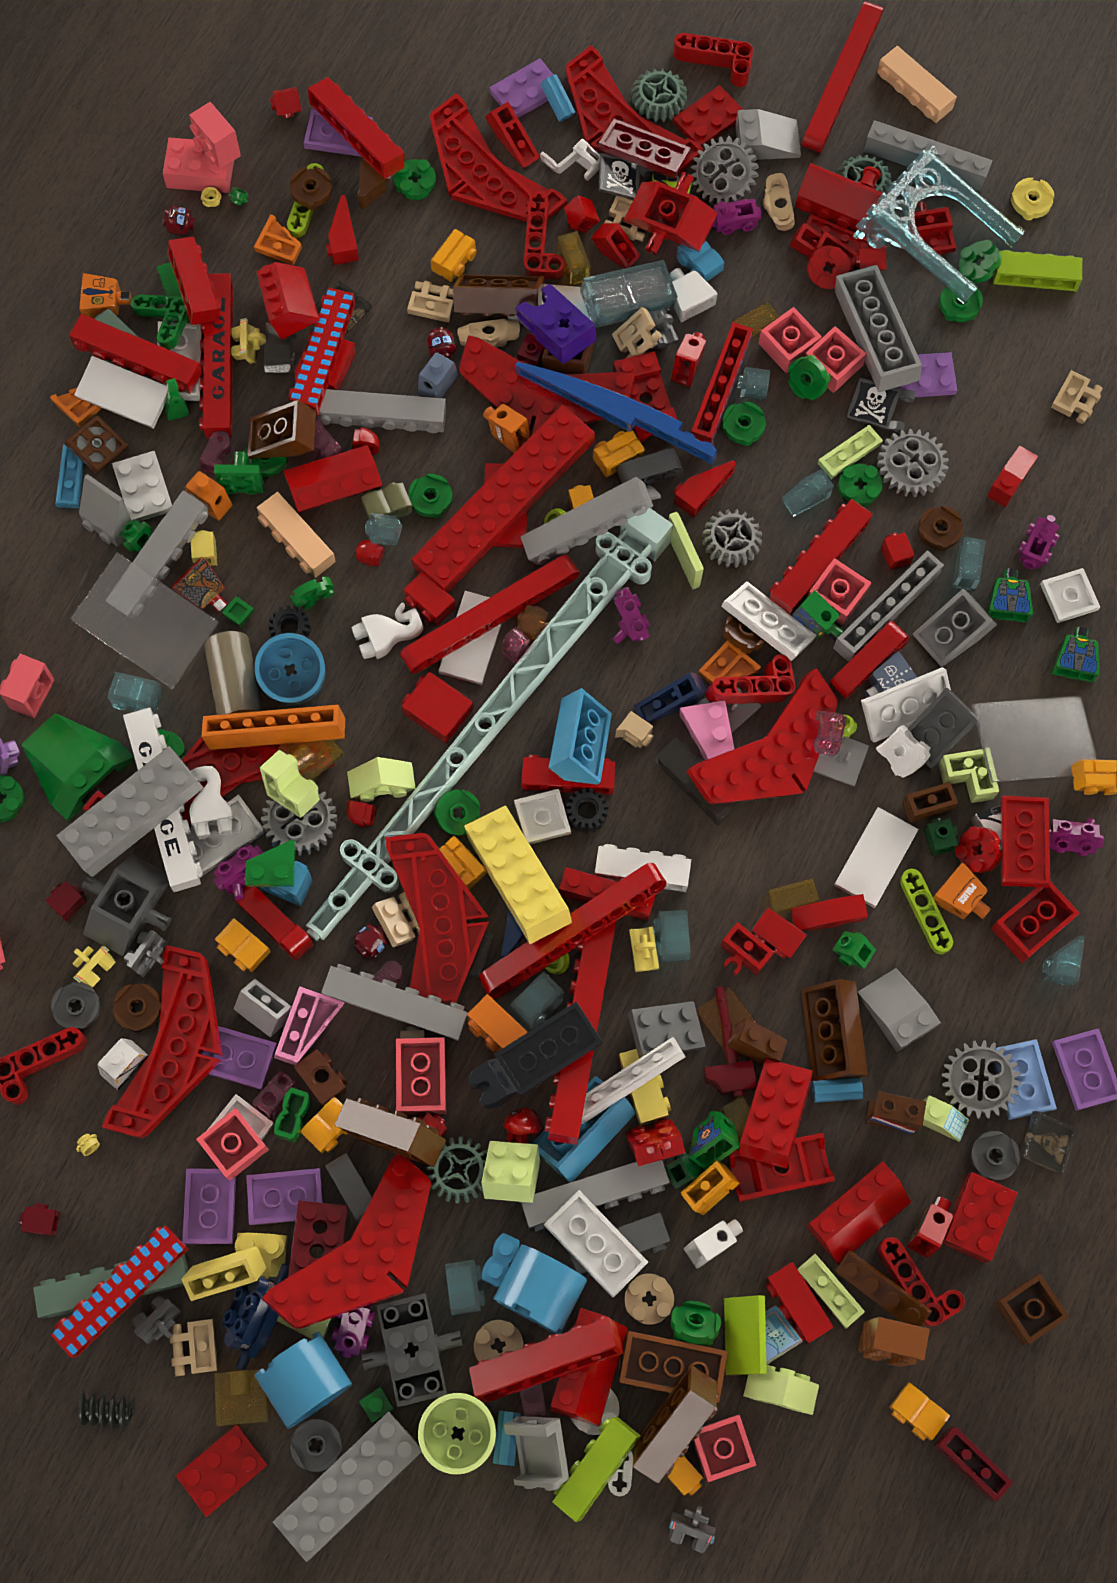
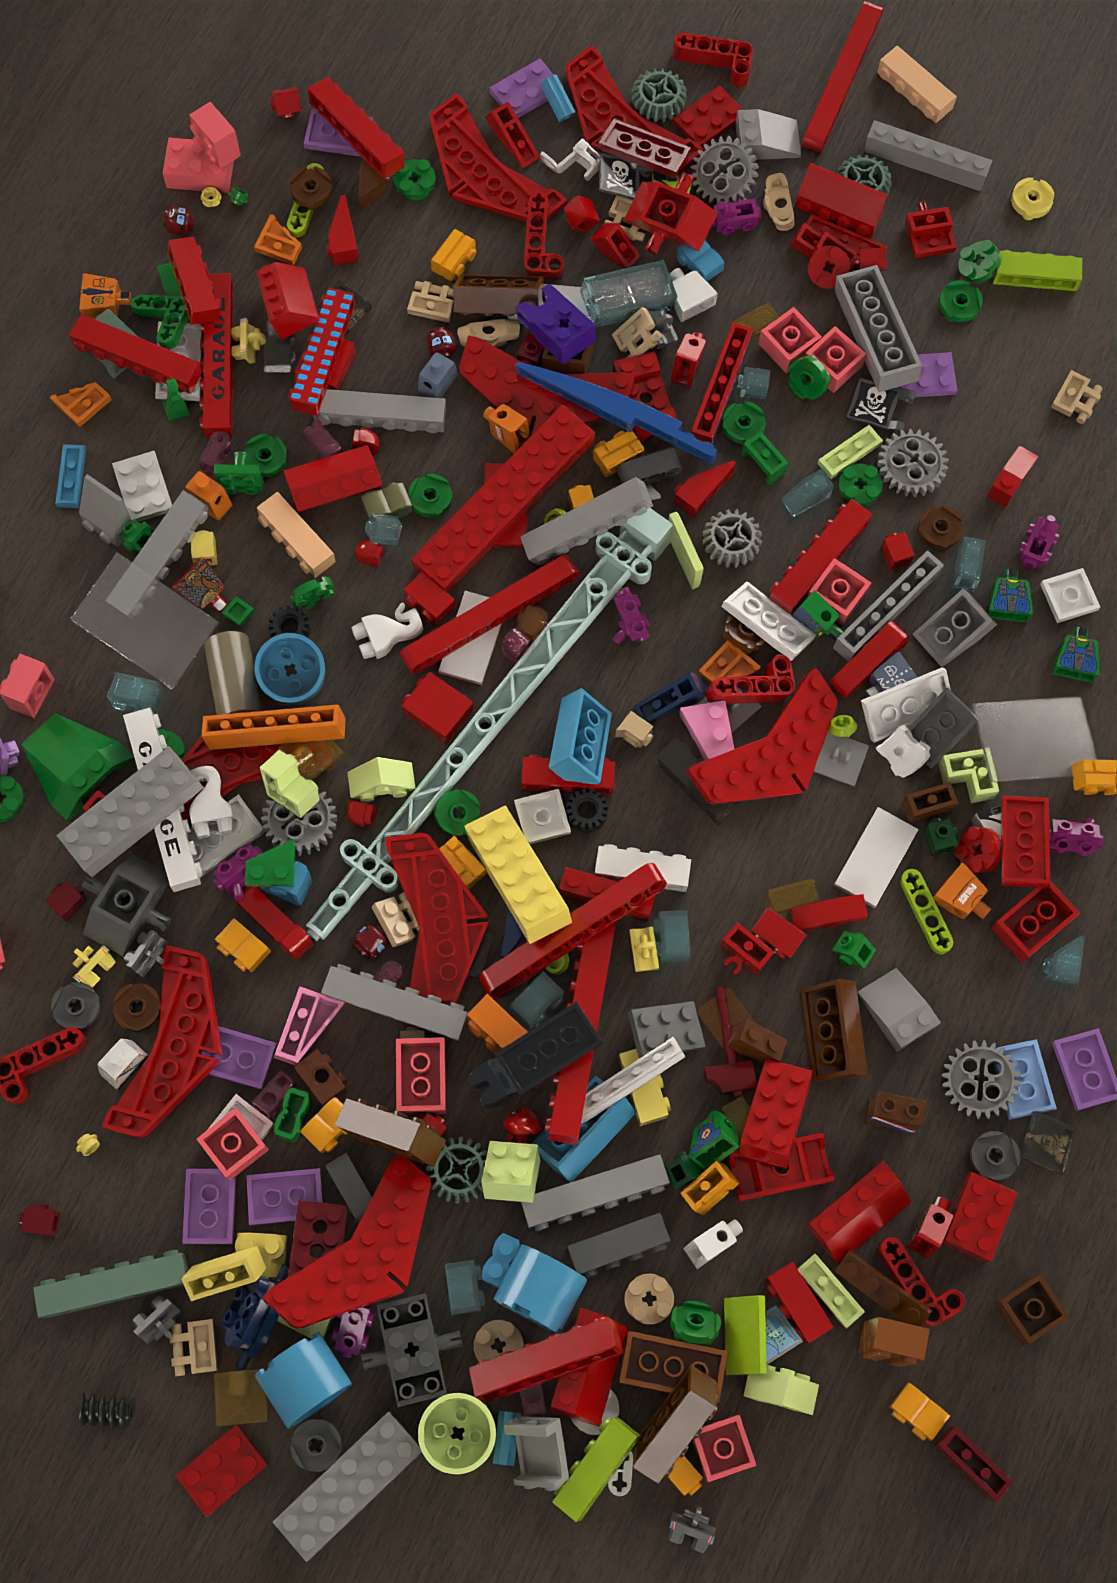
(96, 444): reddish brown piece -> none
(119, 1292): red brick -> none
(122, 392): white tile -> none
(262, 1007): light grey brick -> none
(282, 431): reddish brown slope -> none
(376, 1404): green plate -> none
(574, 256): clear yellow brick -> none
(595, 1243): white tile -> none
(655, 1142): red plate -> none
(766, 457): none -> green panel
(829, 733): clear pink leg -> none
(837, 1090): dark azure axle -> none
(870, 176): red bush -> none
(944, 1118): yellowish green slope -> none
(945, 182): clear light blue arch -> none

